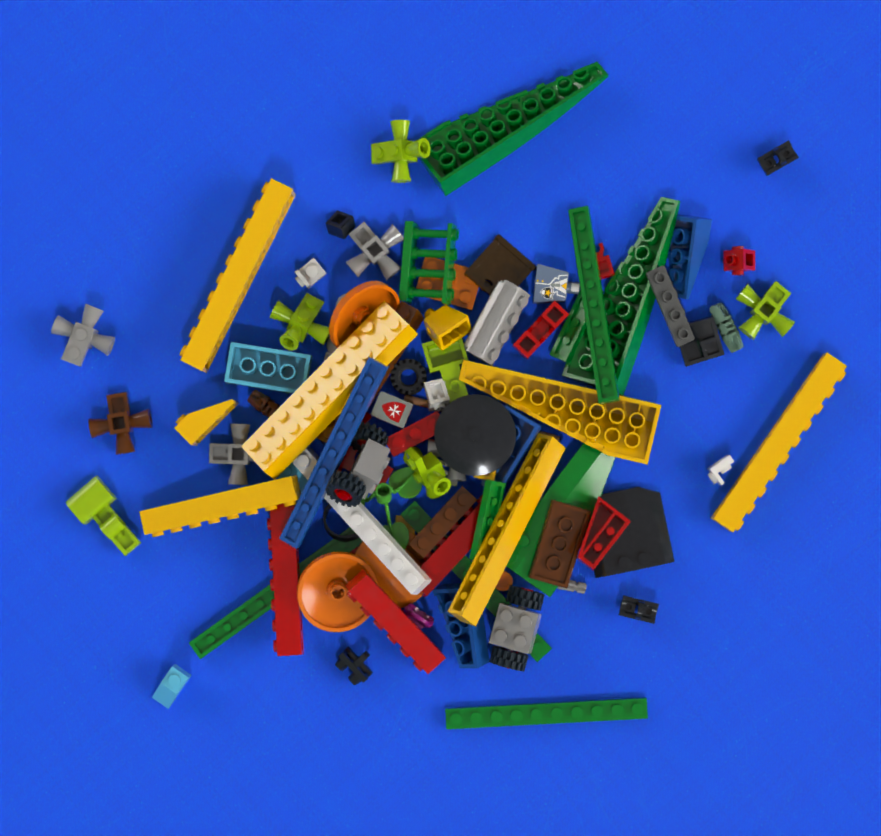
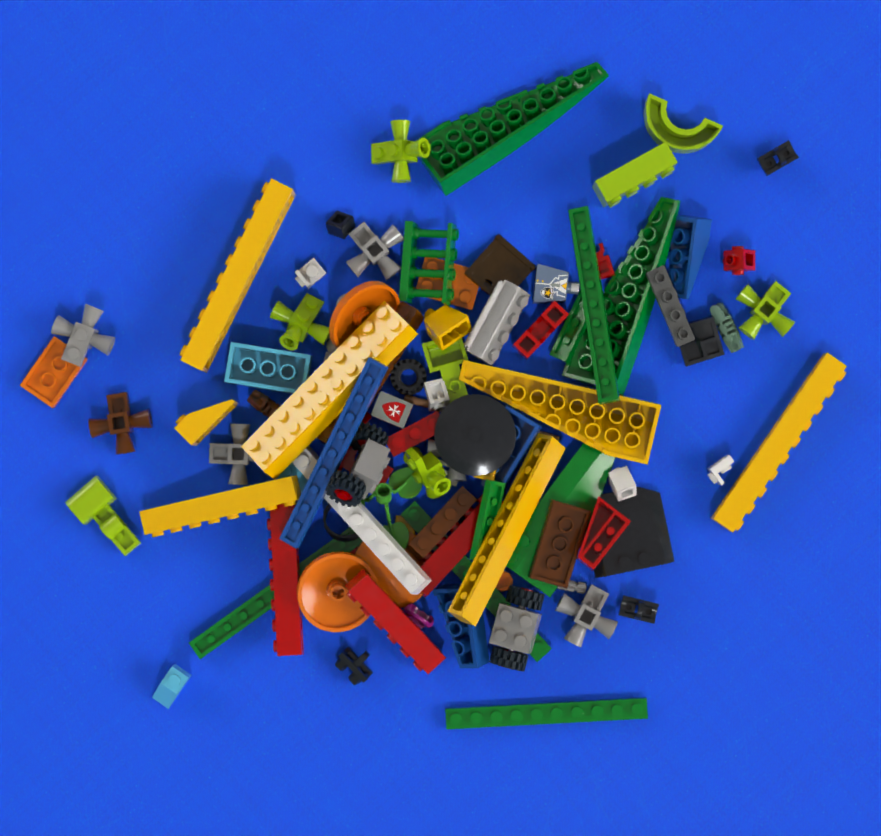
(50, 374): none -> orange plate
(586, 615): none -> light grey brick
(622, 483): none -> white brick
(635, 174): none -> lime brick
(678, 139): none -> lime brick

